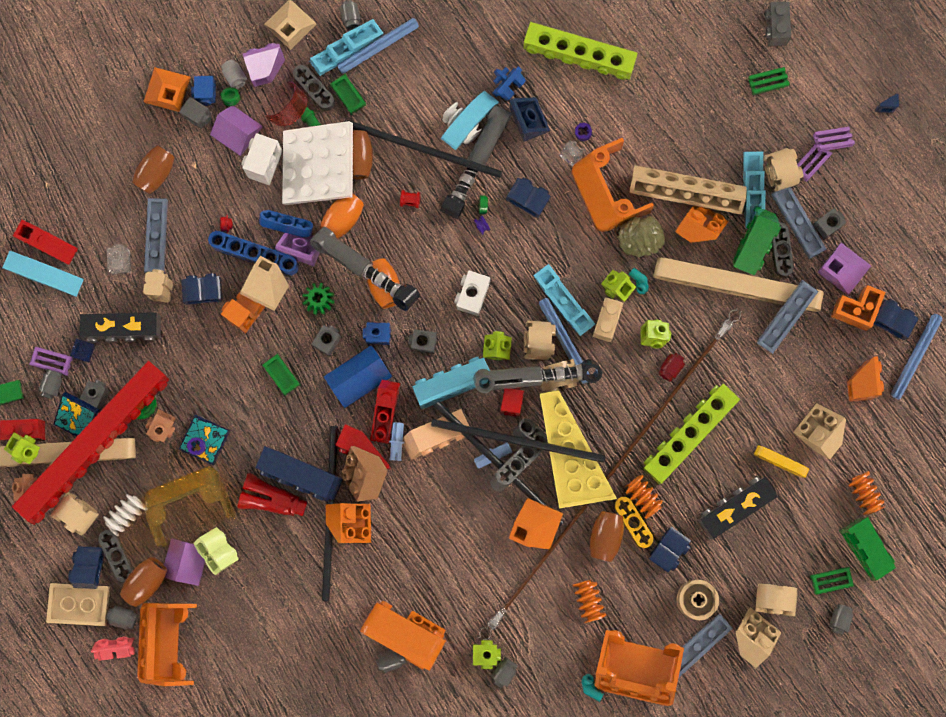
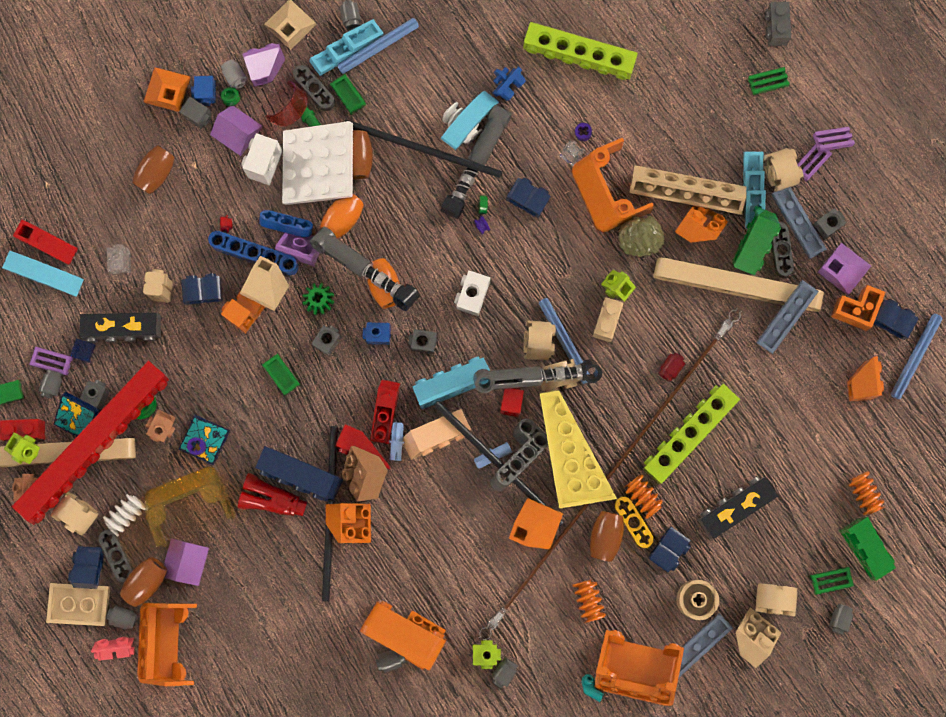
(155, 234): sand blue tile -> none
(216, 551): yellowish green brick -> none
(357, 376): blue slope -> none
(410, 199): red bush -> none
(497, 346): lime brick -> none
(518, 440): black piece -> none
(528, 117): dark blue slope -> none
(563, 300): medium azure slope -> none
(641, 281): teal arm -> none
(655, 333): lime brick -> none
(781, 461): yellow beam -> none
(822, 430): tan slope -> none
(888, 105): dark blue slope -> none

